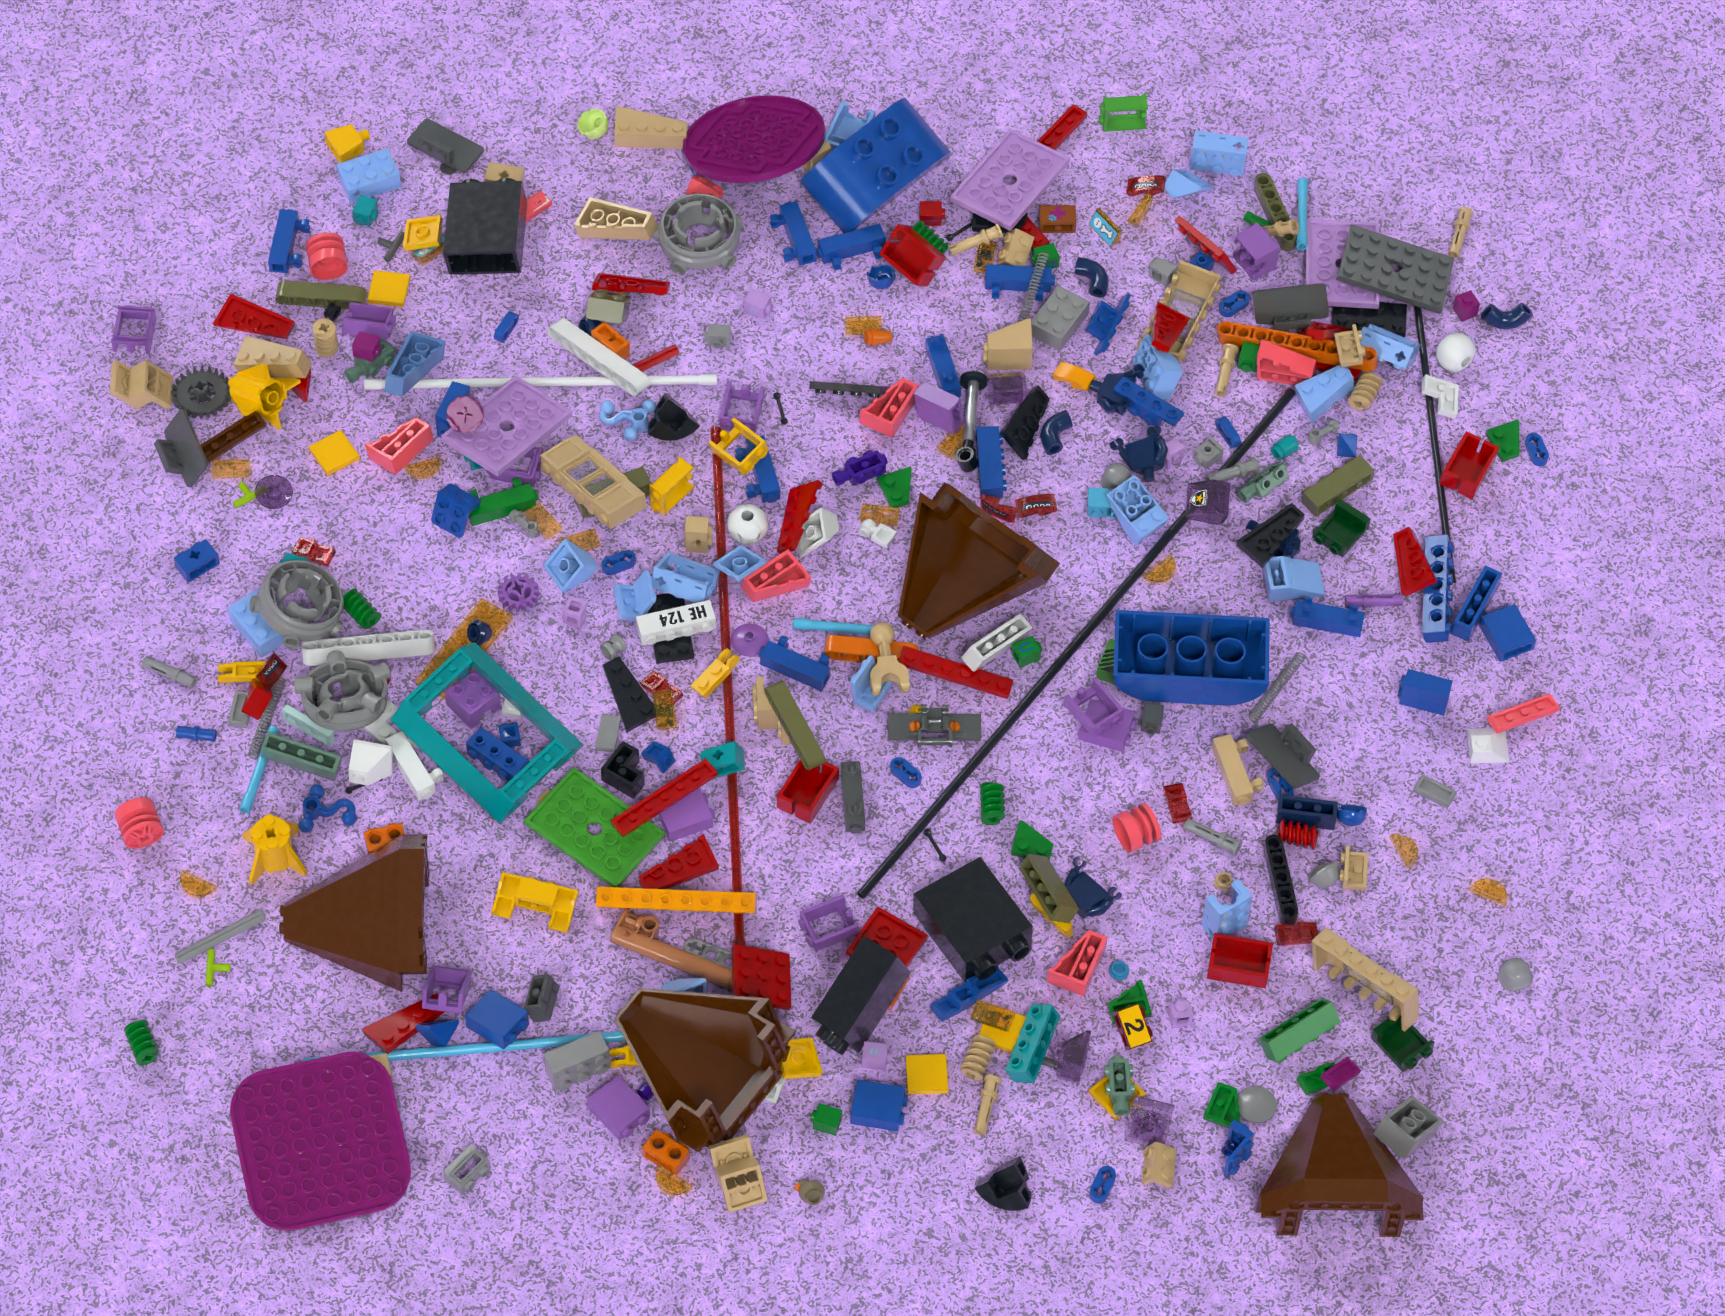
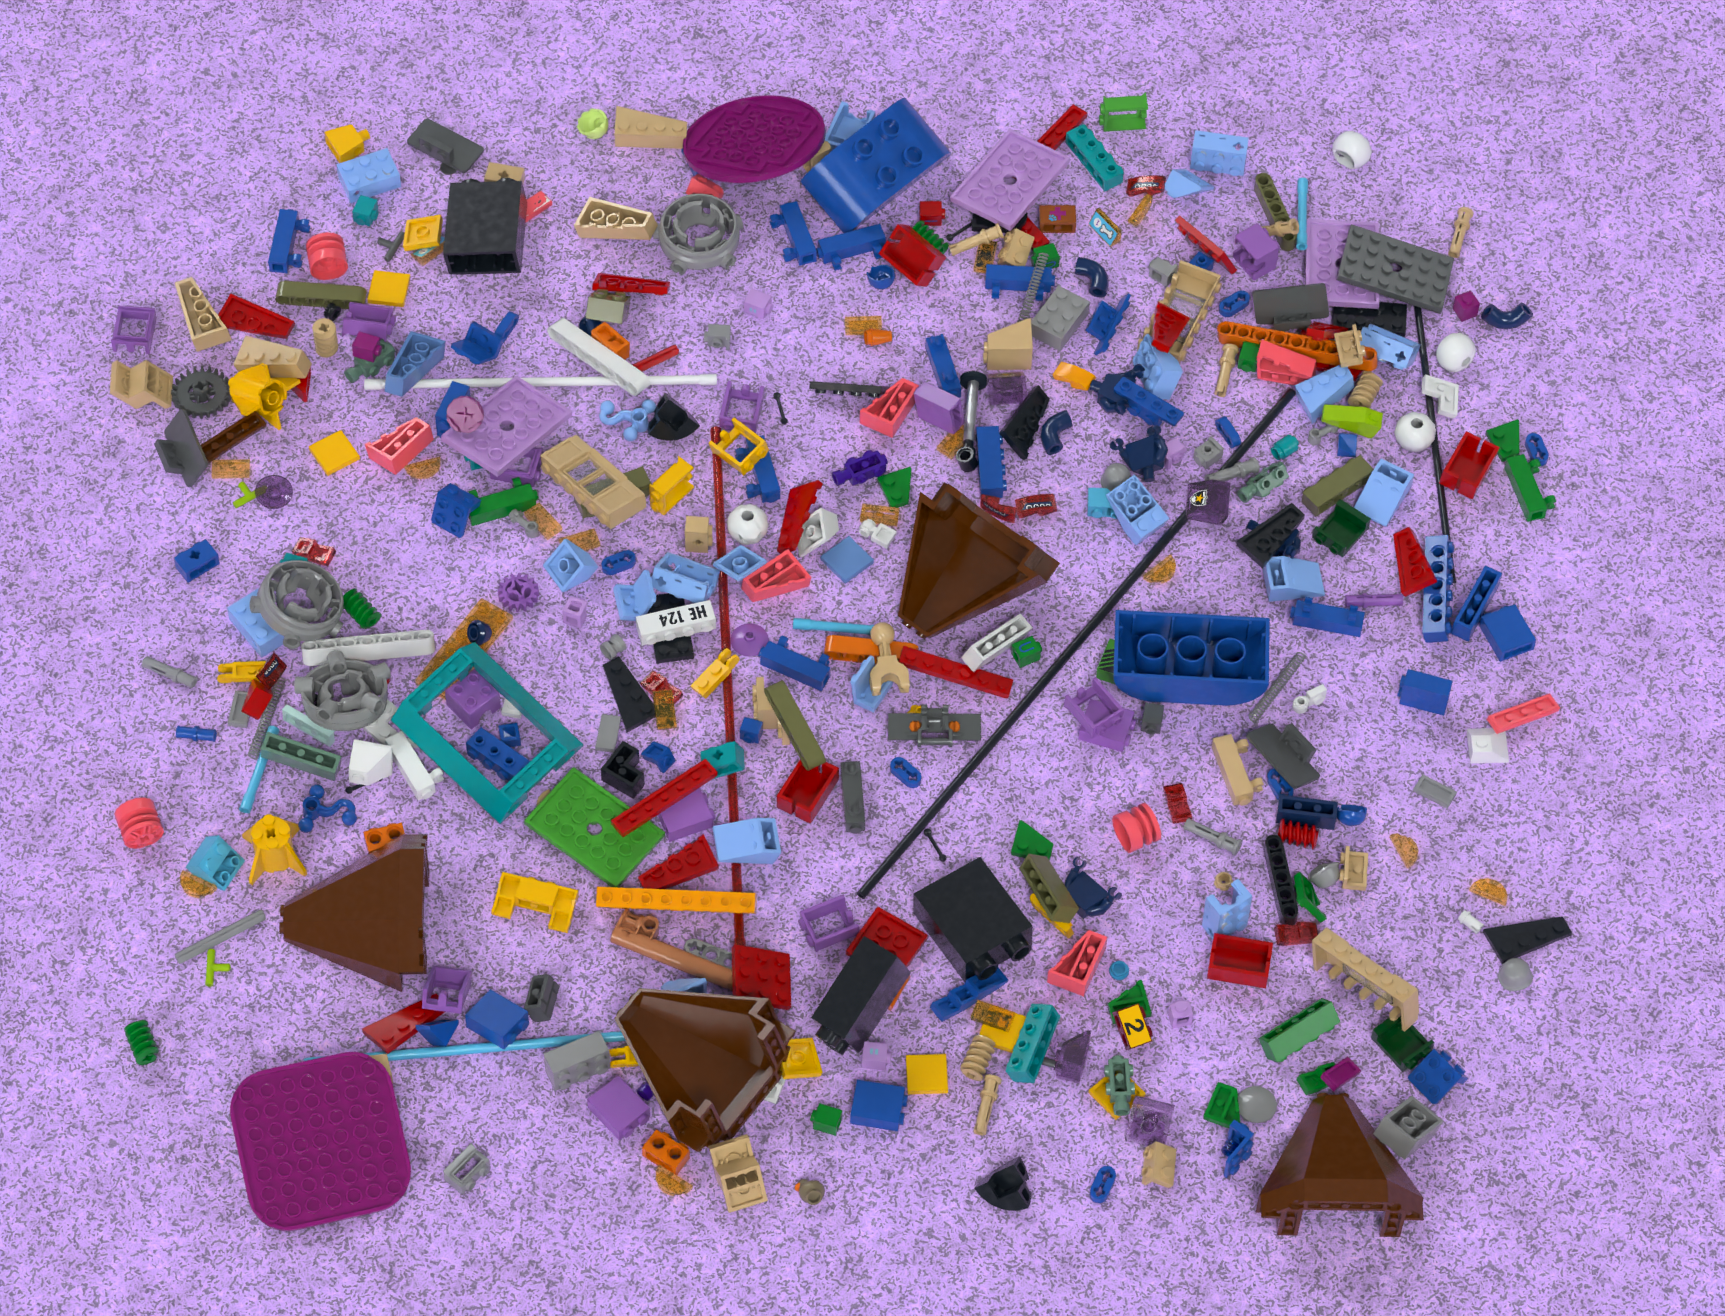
(202, 321): none -> tan wedge
(215, 862): none -> medium azure slope
(479, 344): none -> blue bracket
(747, 841): none -> light blue slope
(751, 730): none -> blue plate
(847, 559): none -> medium blue tile
(992, 803): green piece -> none
(1094, 157): none -> teal brick
(1252, 219): green piece -> none
(1307, 897): none -> green wing
(1313, 696): none -> white plate
(1353, 419): none -> lime slope
(1354, 148): none -> white piece
(1384, 492): none -> light blue slope
(1415, 432): none -> white piece
(1437, 1075): none -> blue bracket
(1471, 922): none -> white pin
(1525, 487): none -> green brick
(1525, 937): none -> black wing

